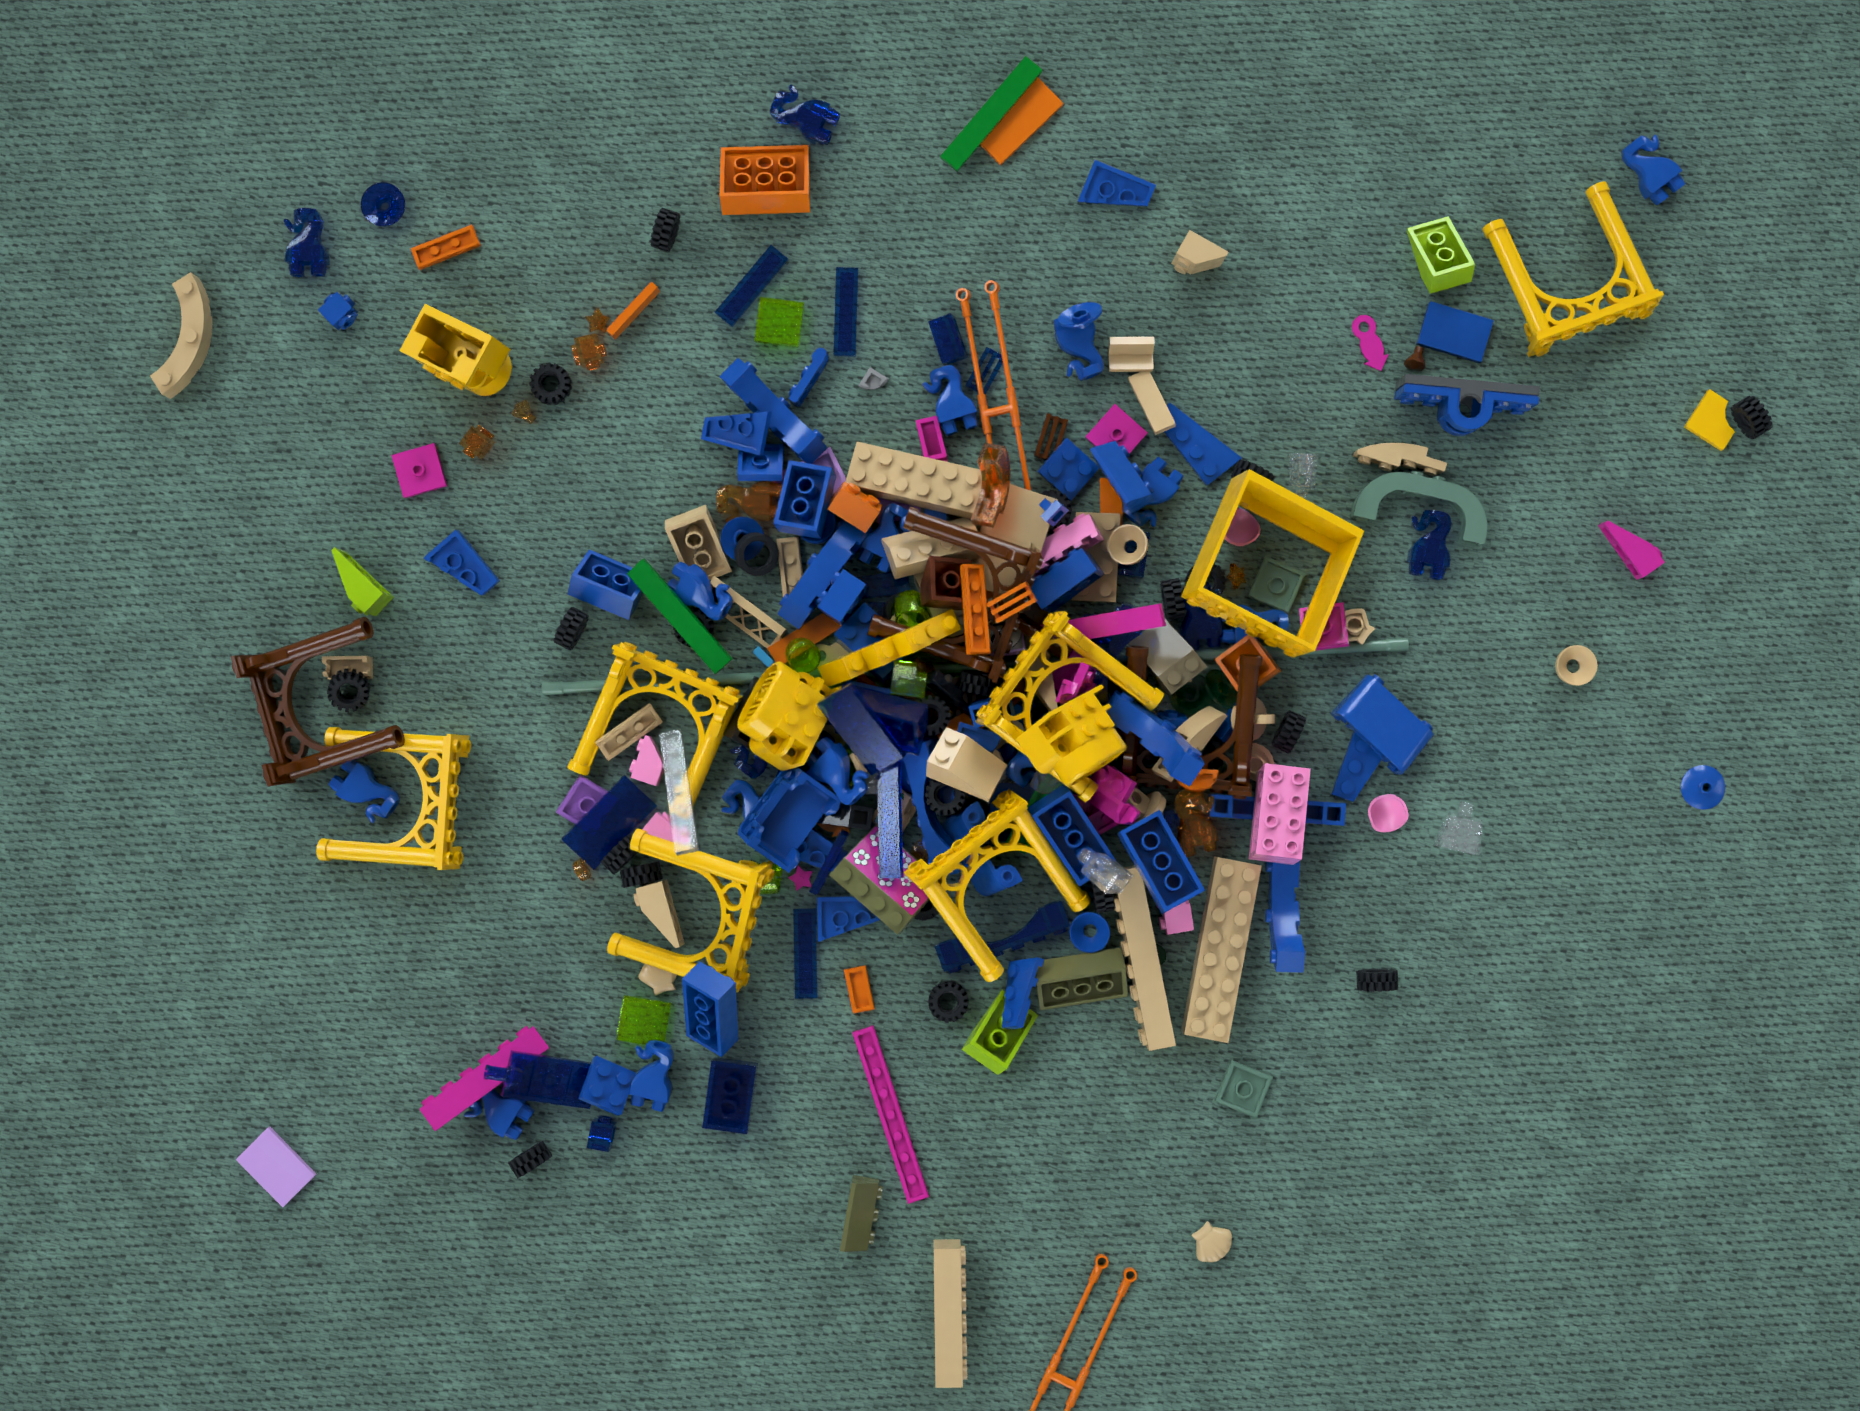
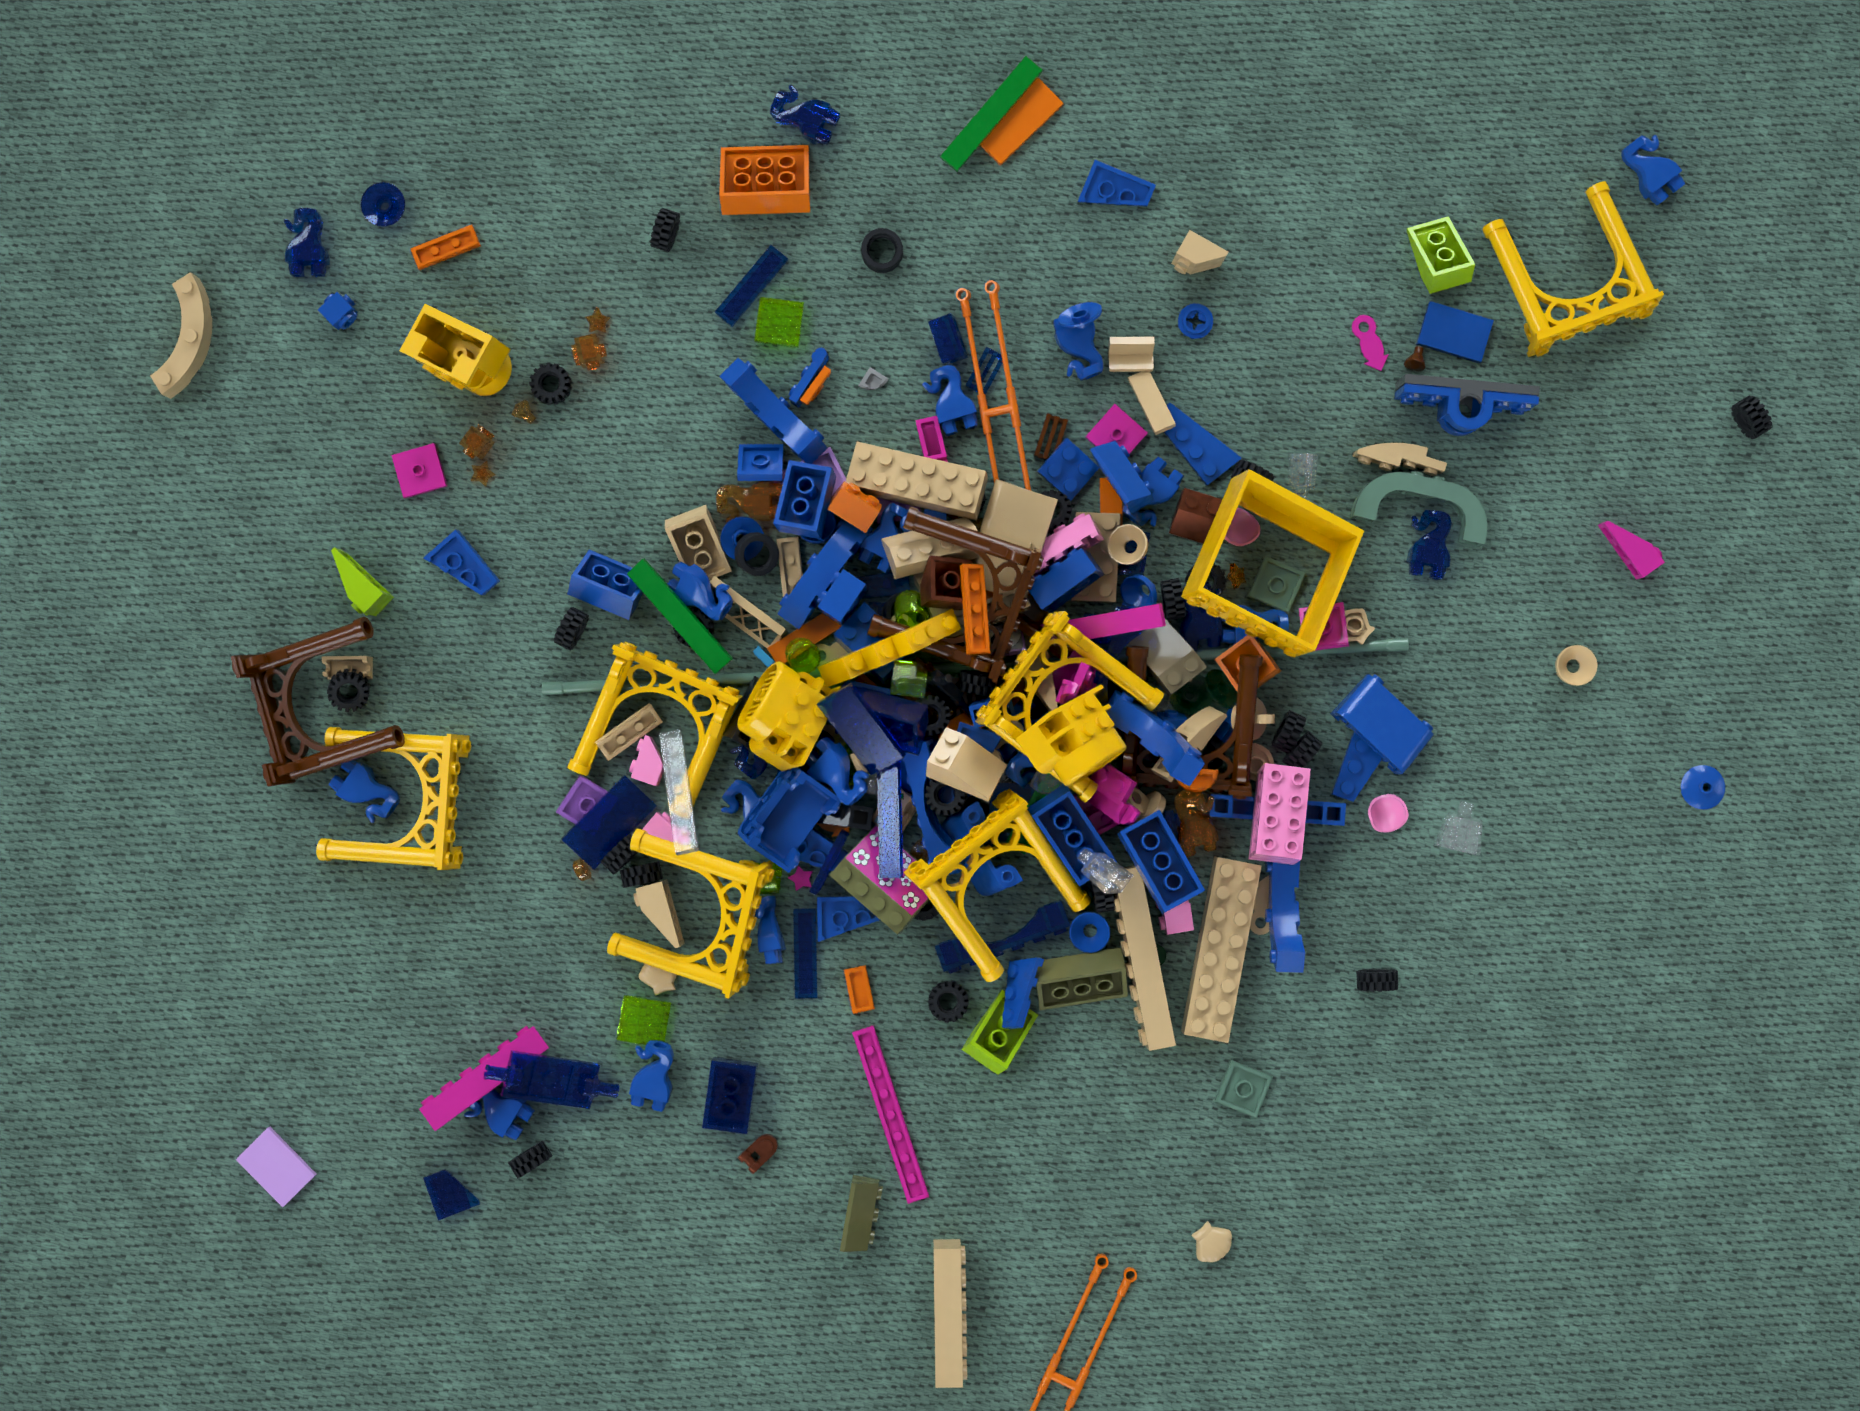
(448, 1194): none -> clear blue wing
(482, 473): none -> clear orange piece
(601, 1133): clear blue brick -> none
(607, 1085): blue plate -> none
(633, 310): orange tile -> none
(710, 1008): blue brick -> none
(738, 431): blue wing -> none
(764, 1146): none -> copper plate
(769, 932): none -> blue hips
(816, 386): none -> orange tile
(845, 312): clear blue tile -> none
(882, 233): none -> black tyre
(995, 485): clear orange arch -> none
(995, 611): orange tile -> none
(1053, 511): blue tile -> none
(1133, 594): none -> blue piece
(1194, 515): none -> copper slope
(1204, 315): none -> blue gear
(1260, 906): none -> tan brick
(1303, 751): none -> black tyre
(1710, 421): yellow tile -> none

